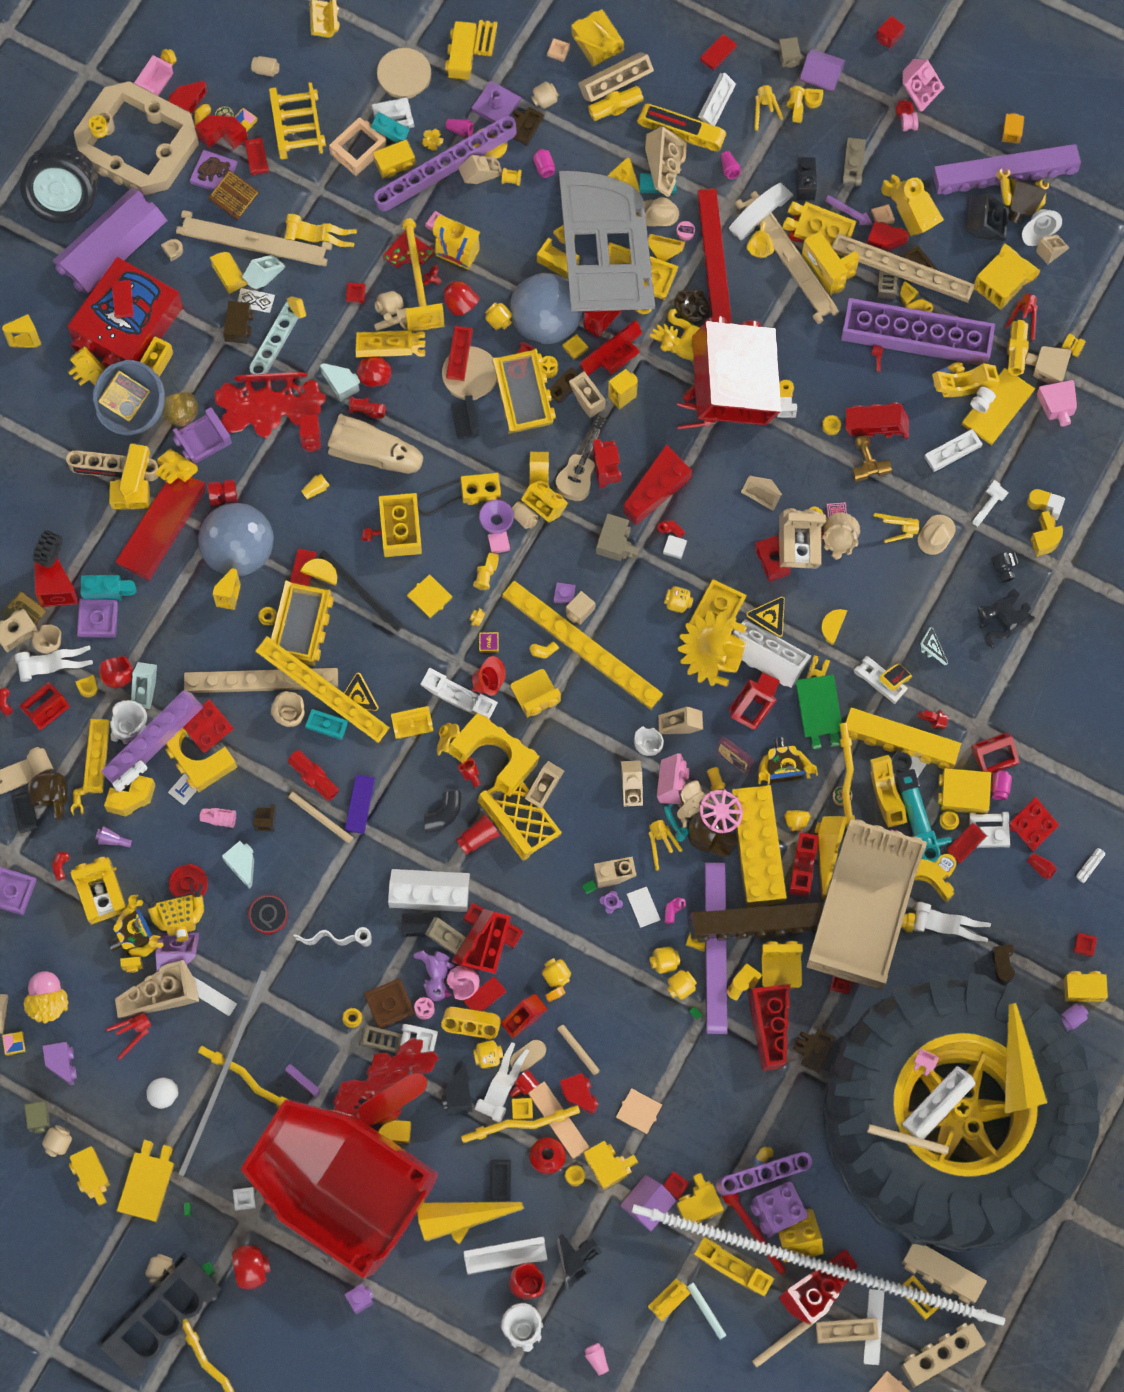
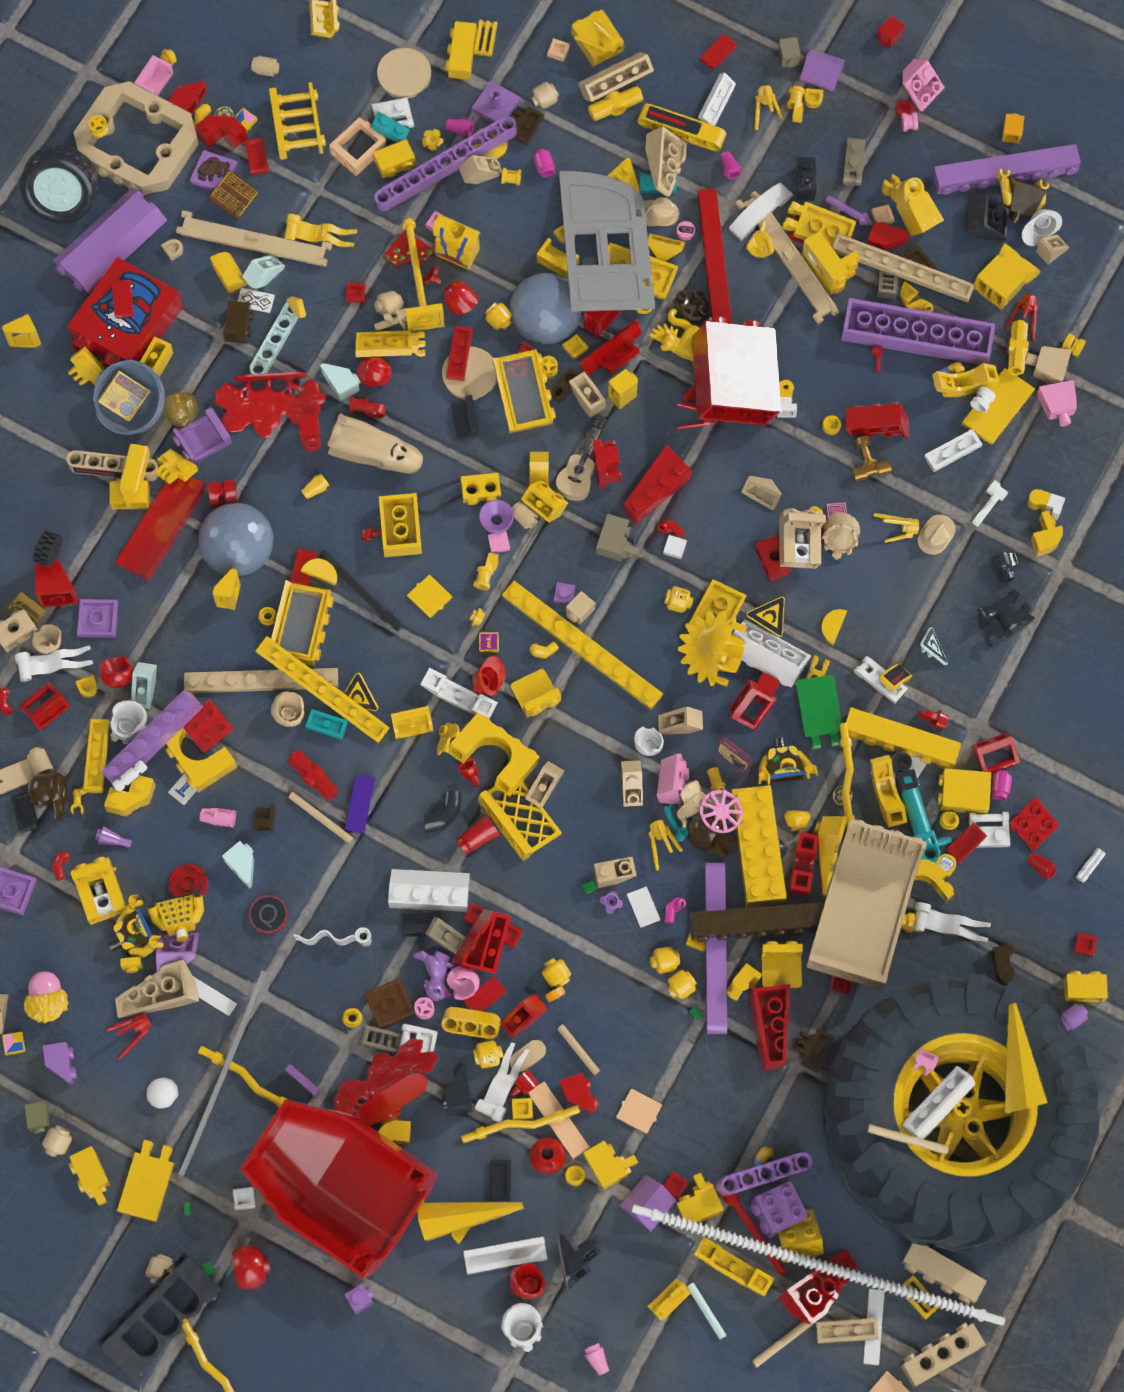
(106, 587): teal brick -> none

